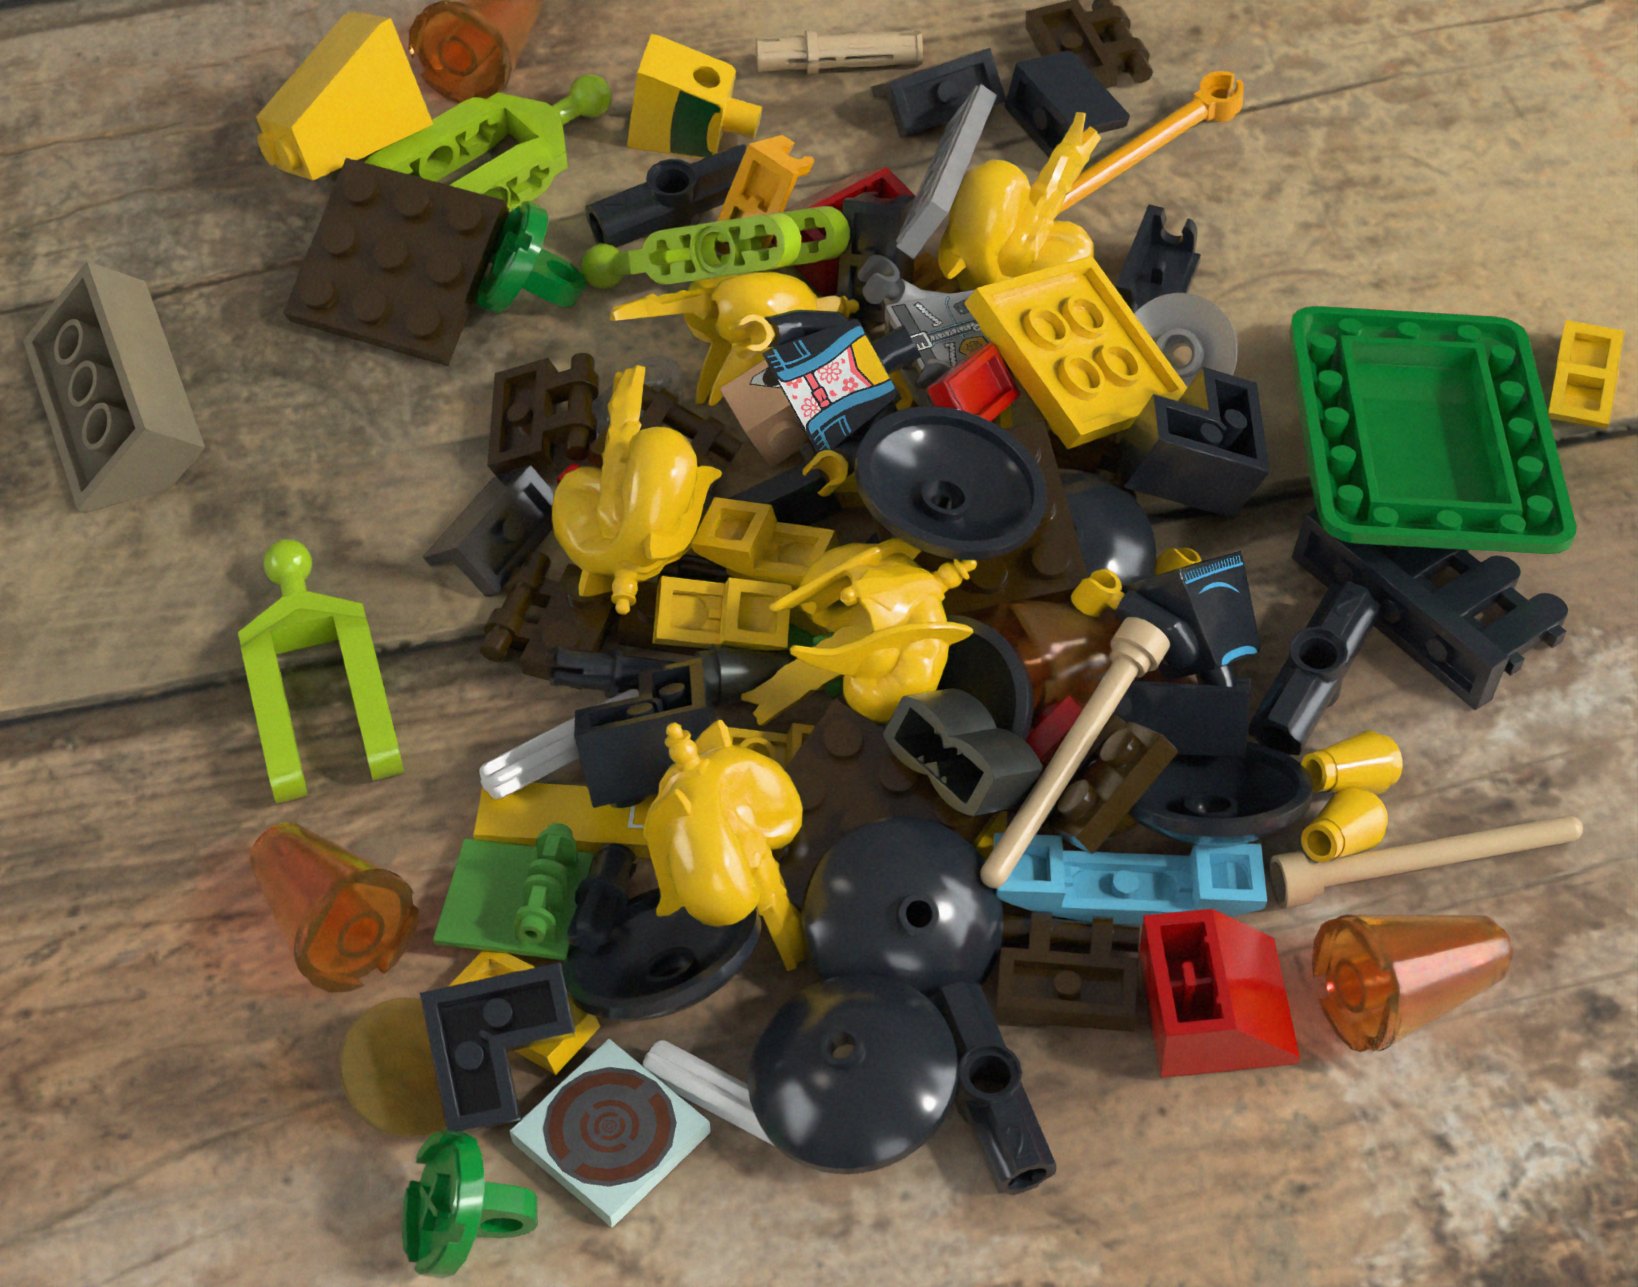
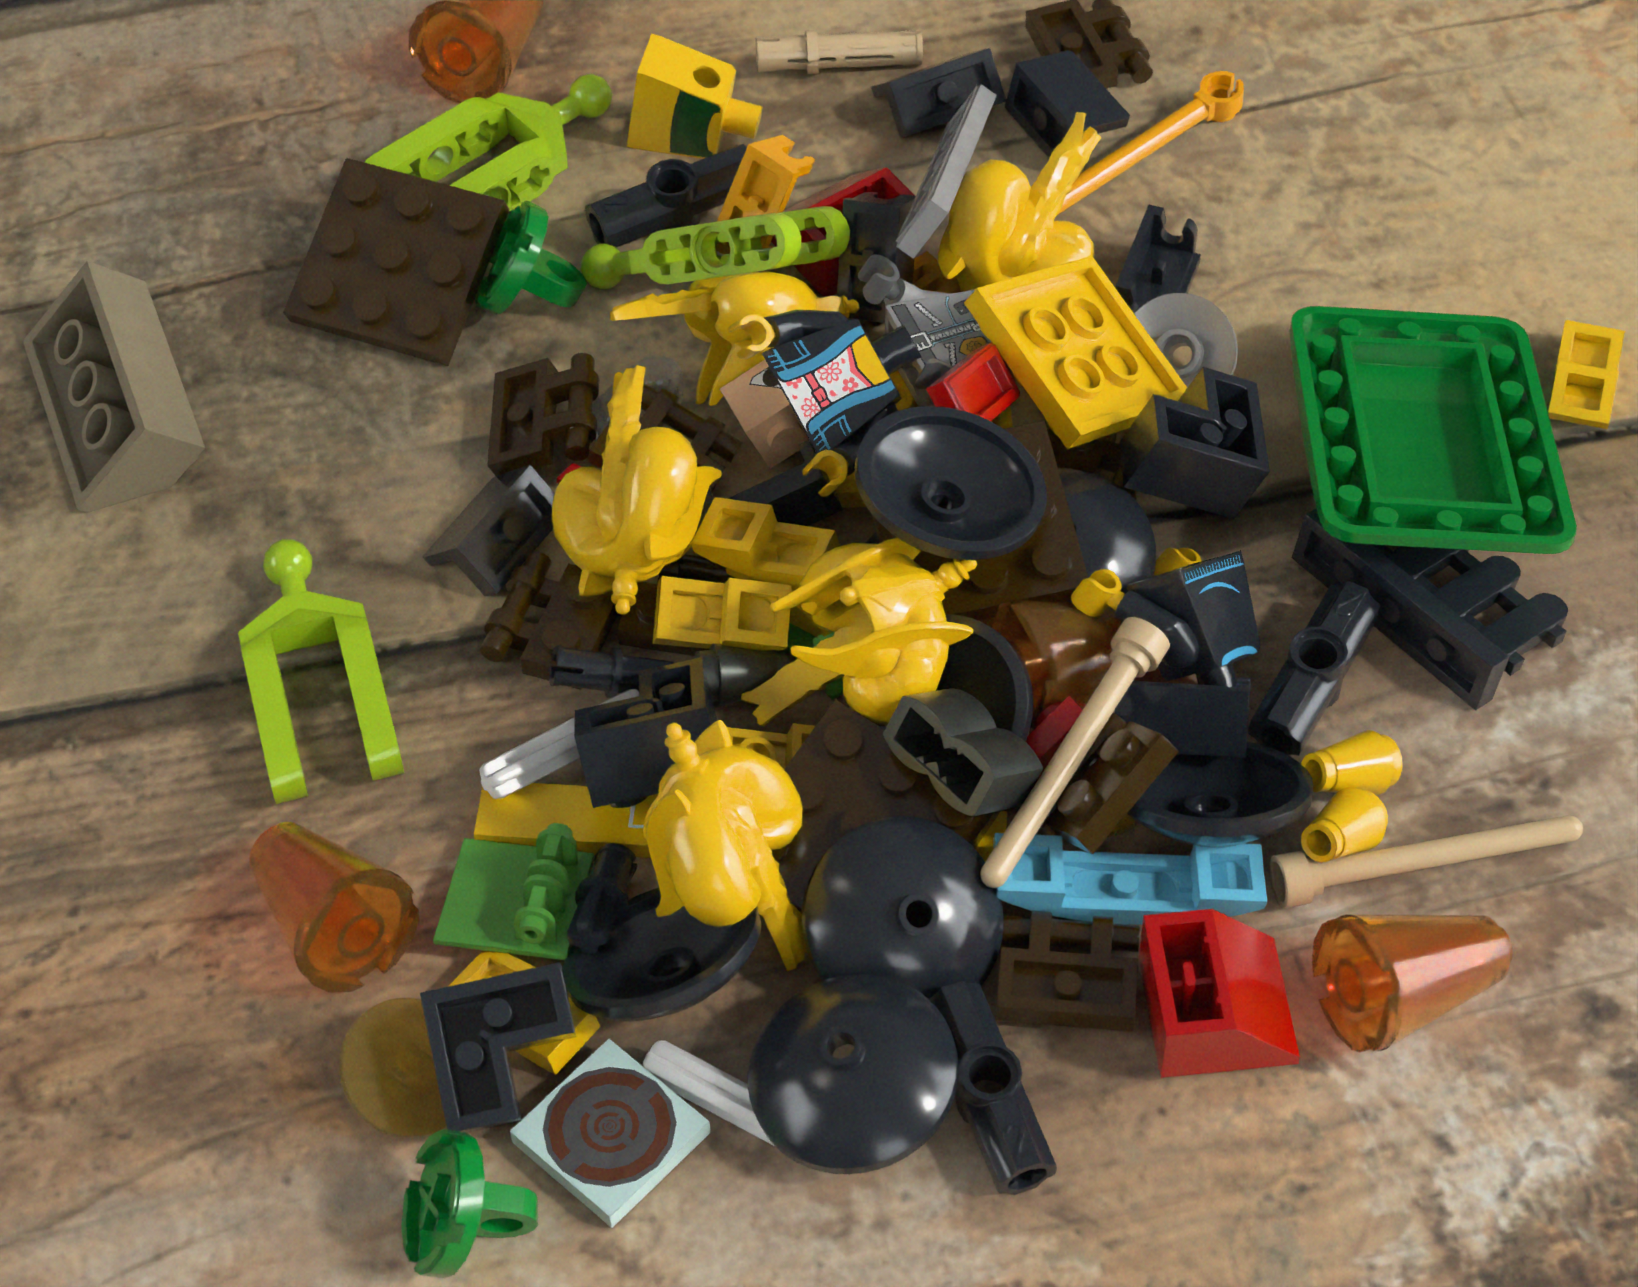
(343, 100): yellow slope -> none

